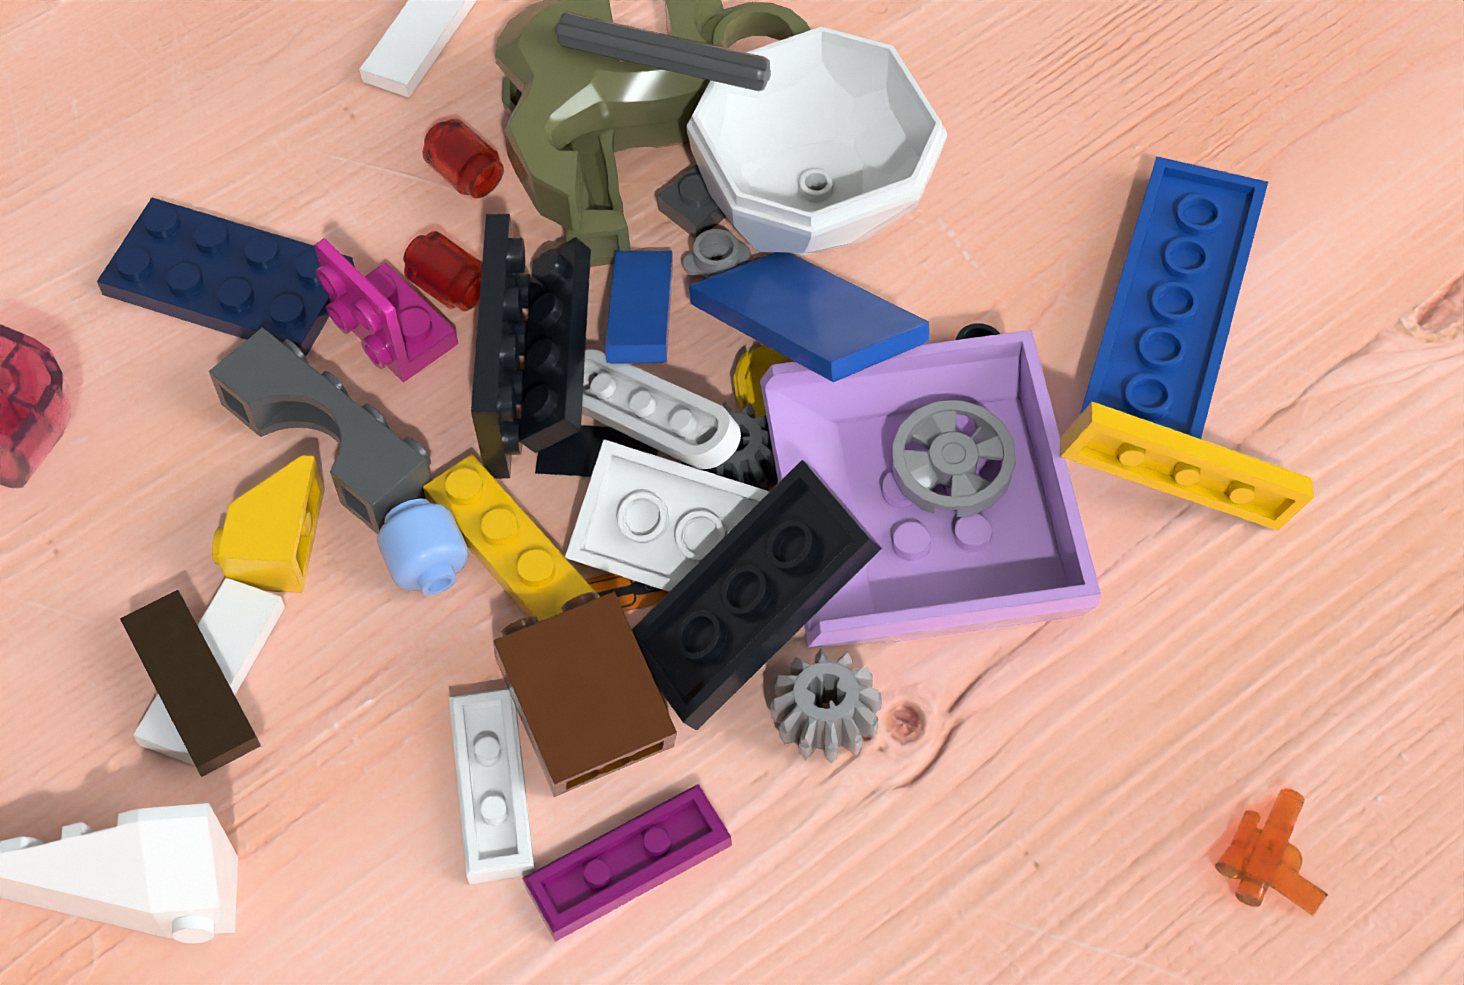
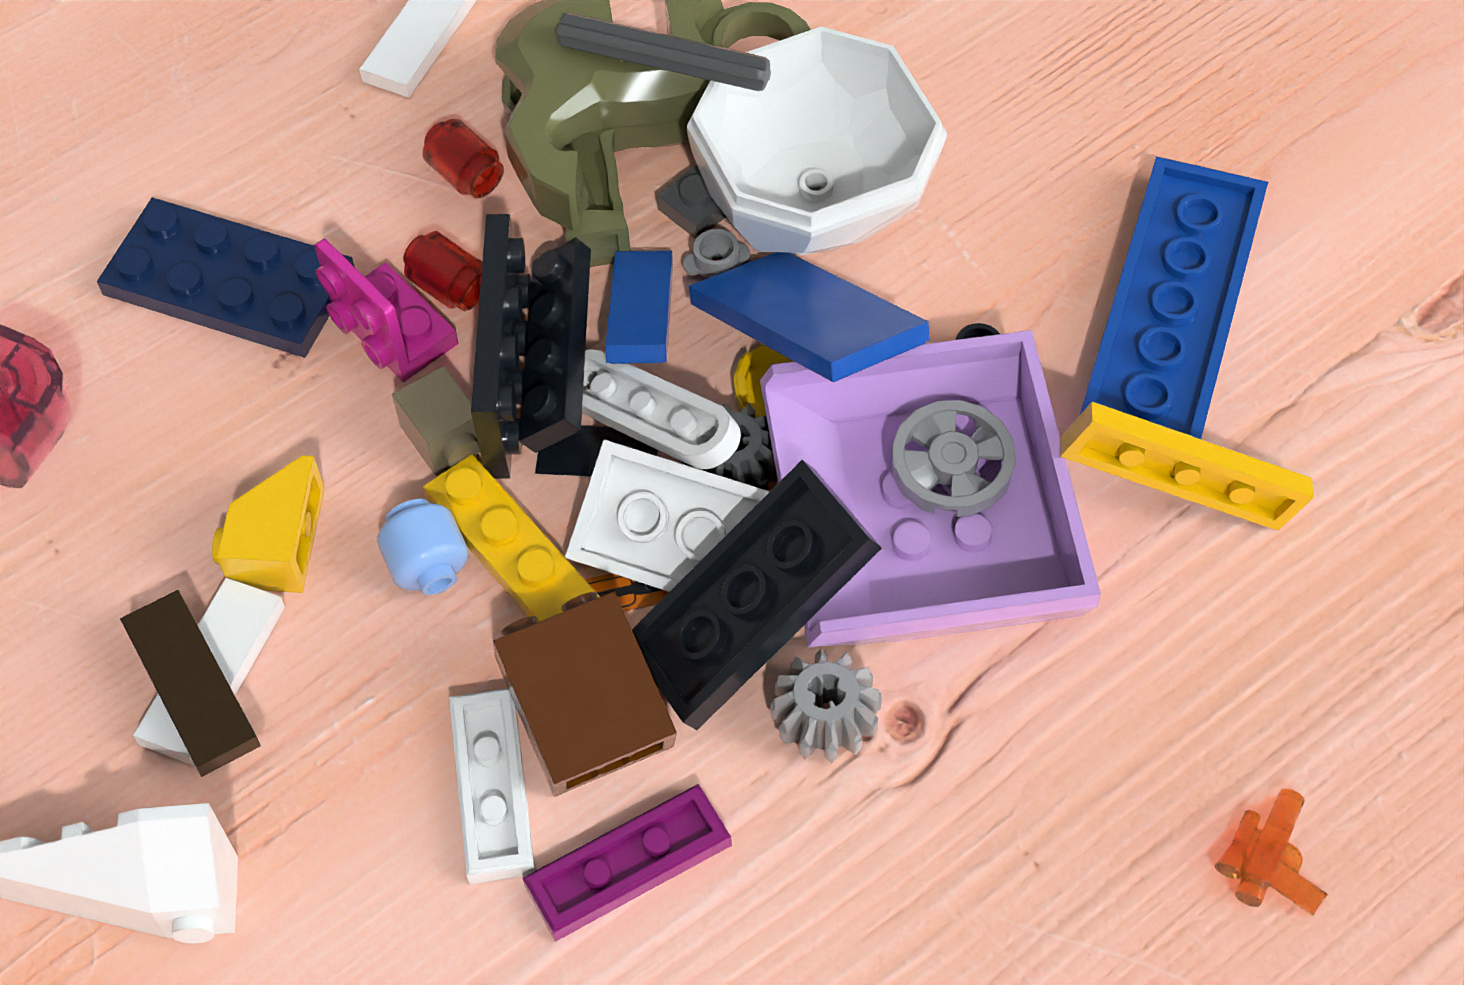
(277, 389): dark grey arch -> none
(437, 420): none -> dark tan brick

